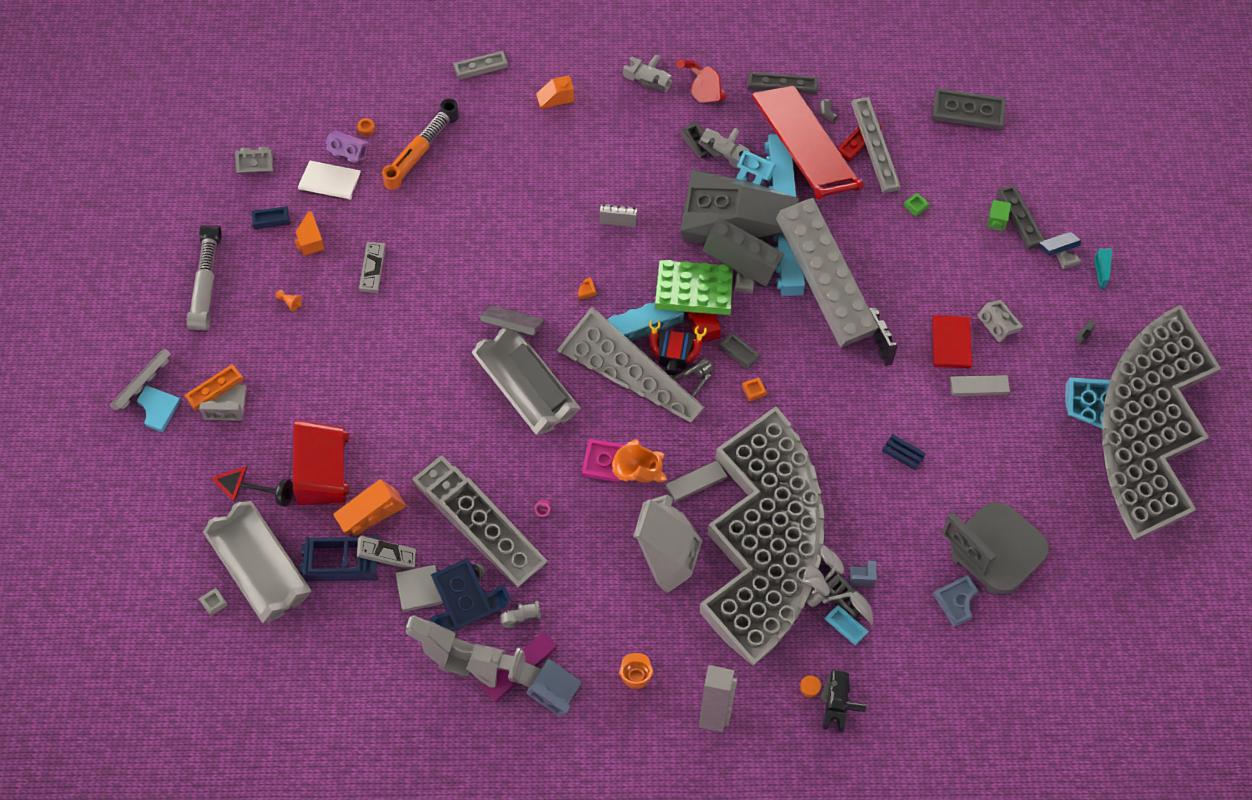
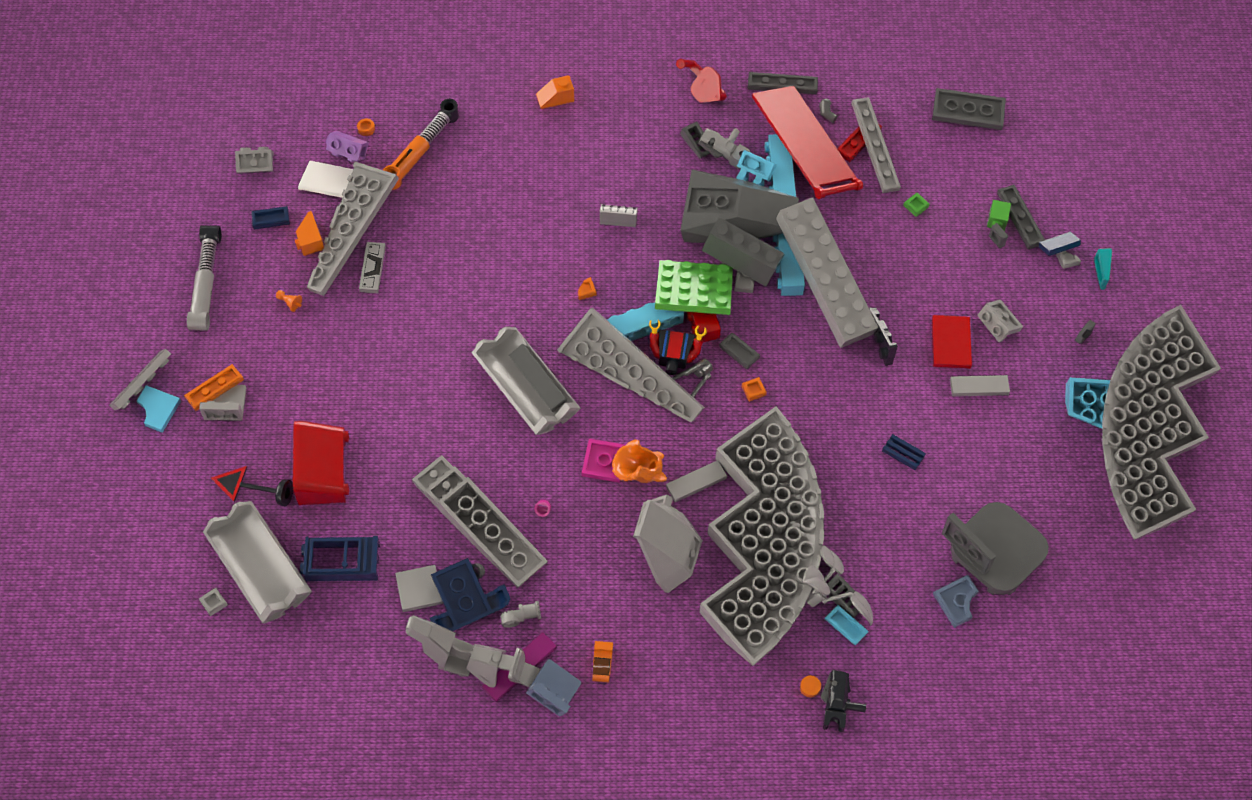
(360, 203): none -> light grey wing
(369, 508): orange wedge -> none
(386, 552): light grey tile -> none
(480, 65): light grey tile -> none
(512, 320): dark grey tile -> none
(602, 661): none -> orange leg
(636, 670): orange hat -> none
(648, 74): light grey piece -> none
(717, 698): light grey brick -> none
(863, 576): sand blue panel -> none
(998, 235): none -> dark grey tile

